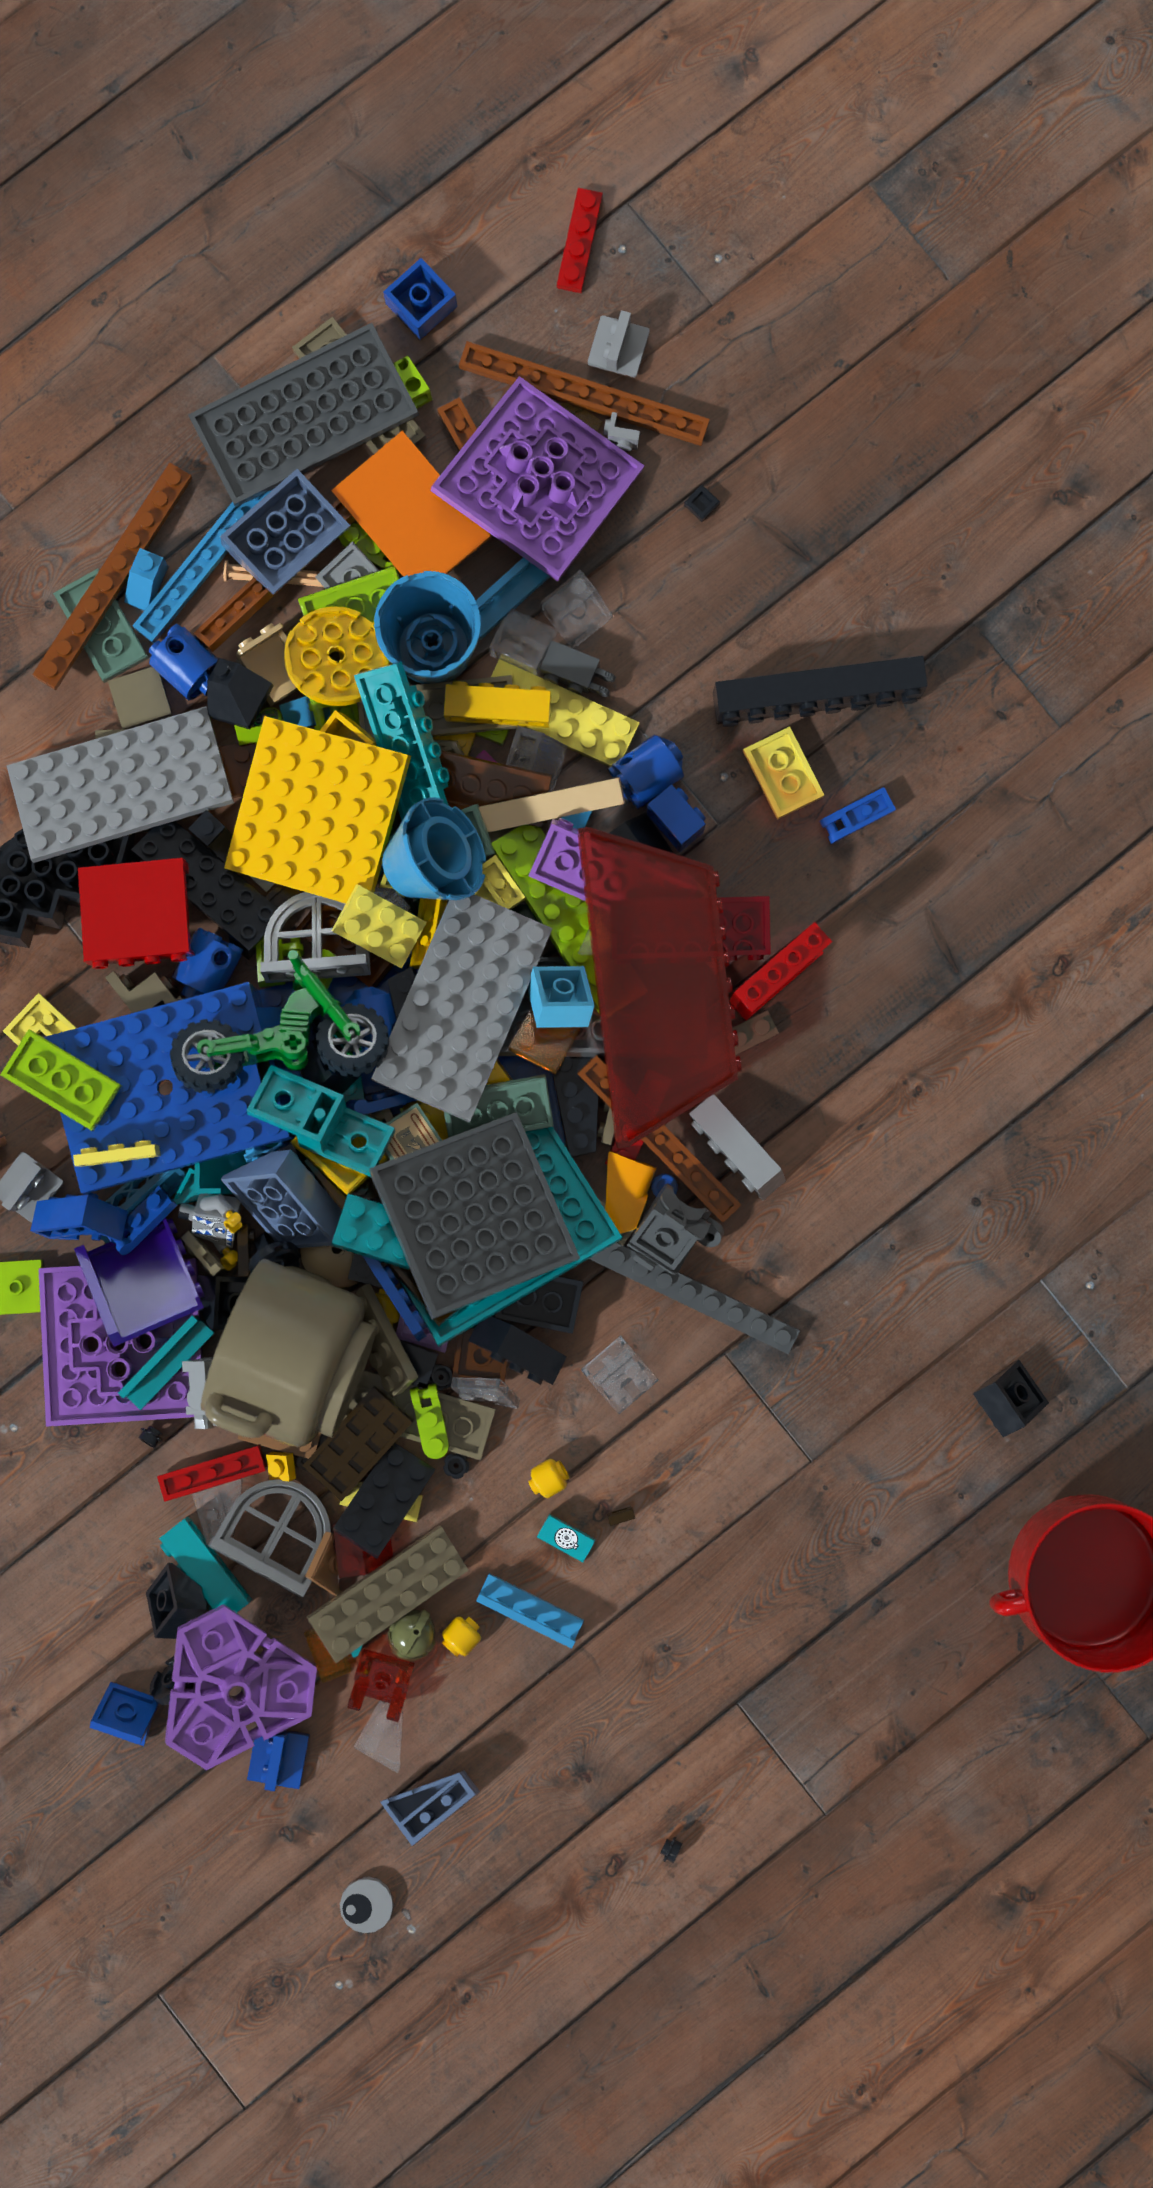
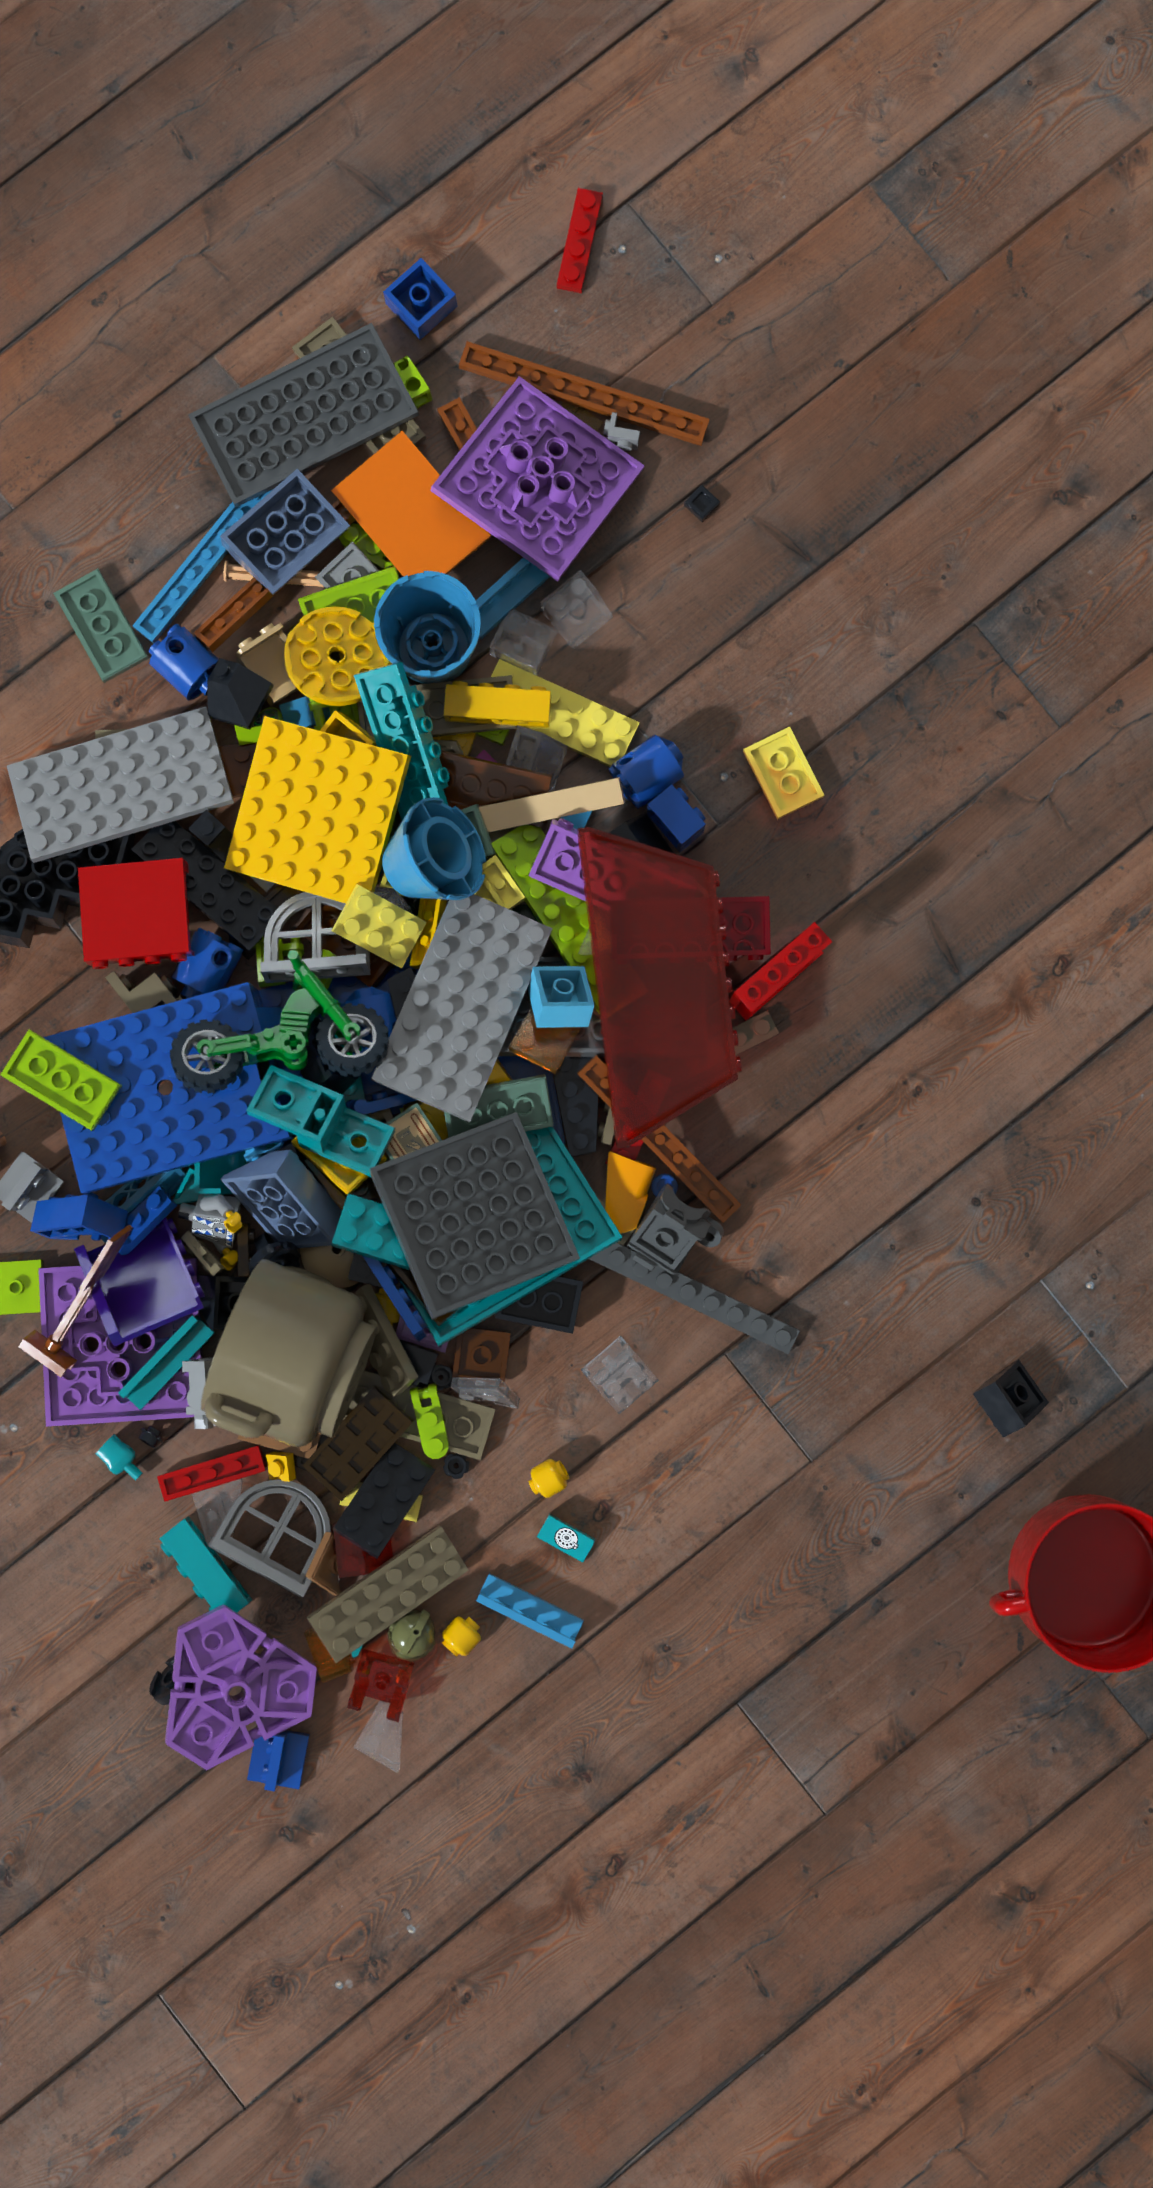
(38, 1017): light yellow plate -> none
(49, 1350): none -> piece
(112, 576): dark orange plate -> none
(116, 1153): light yellow plate -> none
(119, 1457): none -> teal piece
(125, 1714): blue bracket -> none
(140, 698): dark tan tile -> none
(145, 579): dark azure slope -> none
(173, 1601): black slope -> none
(366, 1905): light grey tile -> none
(428, 1806): sand blue wedge -> none
(519, 1349): black wedge -> none
(574, 670): dark grey hinge -> none
(618, 345): light grey bracket -> none
(621, 1515): dark brown tile -> none
(671, 1849): black plate -> none
(739, 1148): light grey wedge -> none
(819, 690): black brick -> none
(858, 815): blue plate -> none

